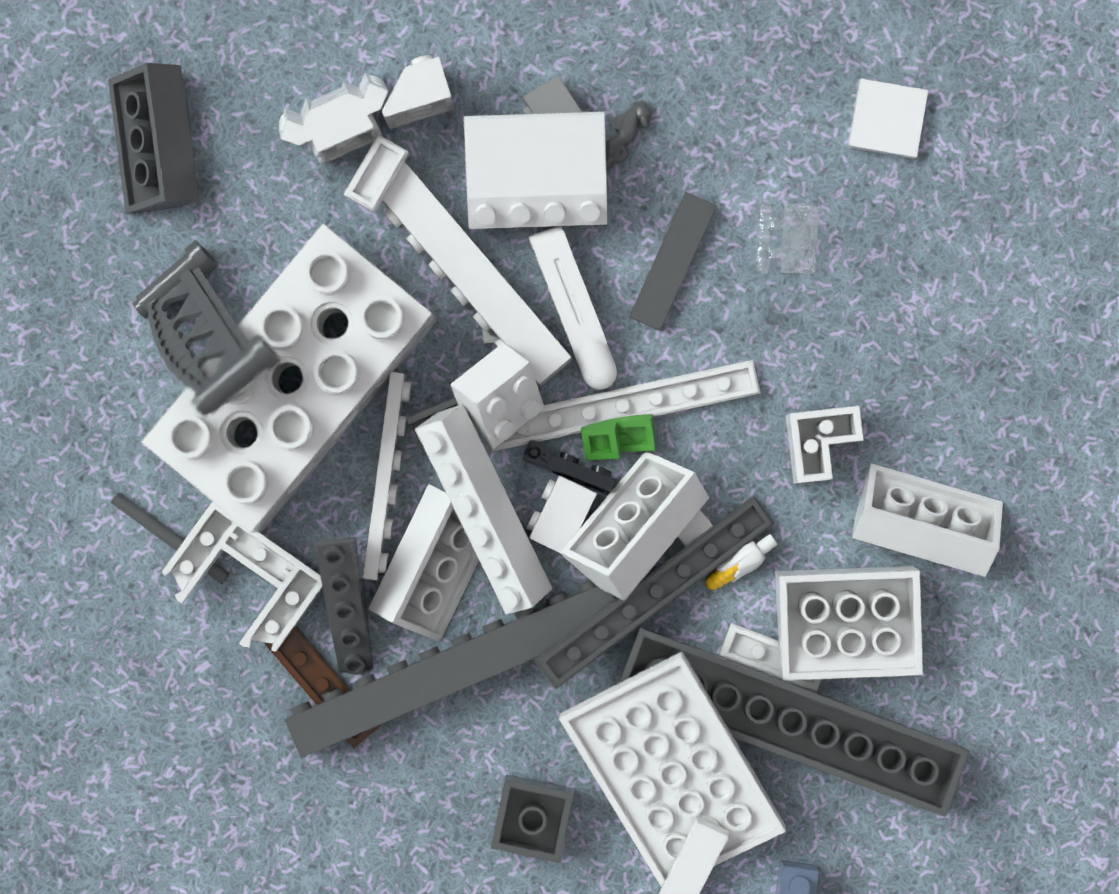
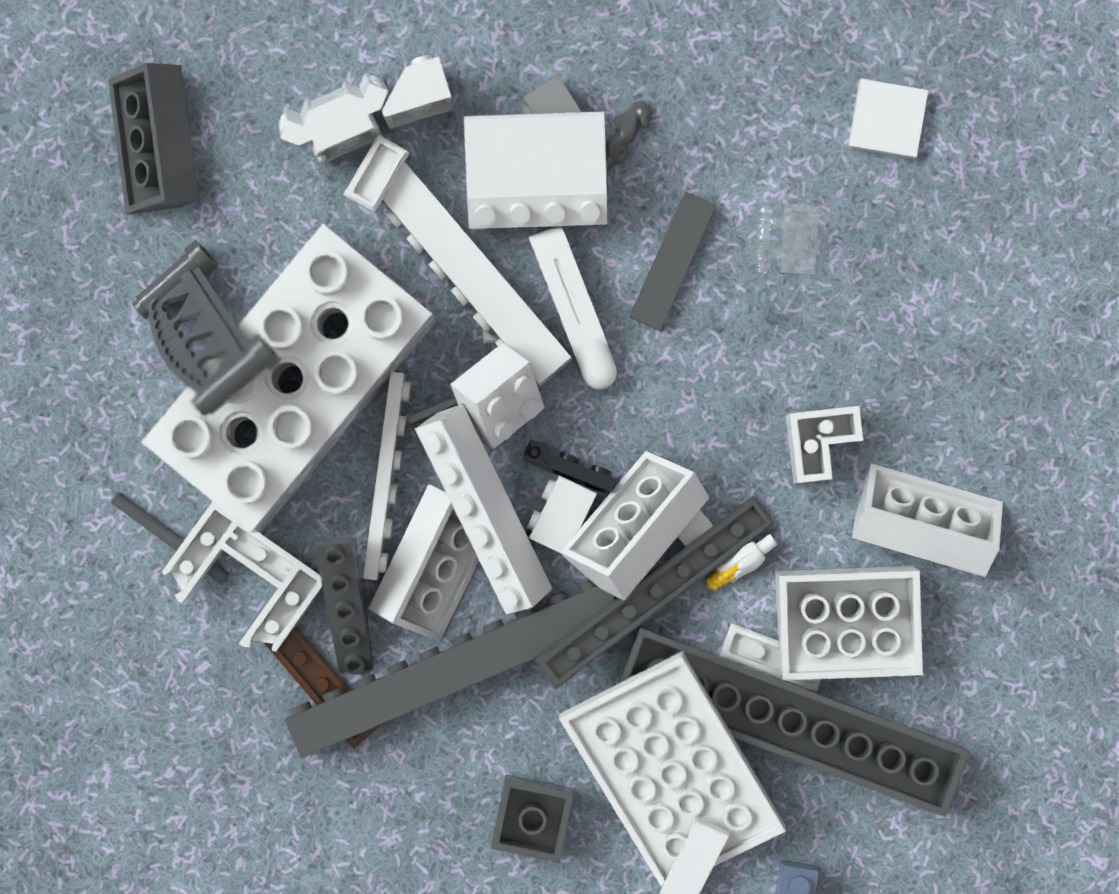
(618, 435): bright green slope -> none
(653, 398): white tile -> none

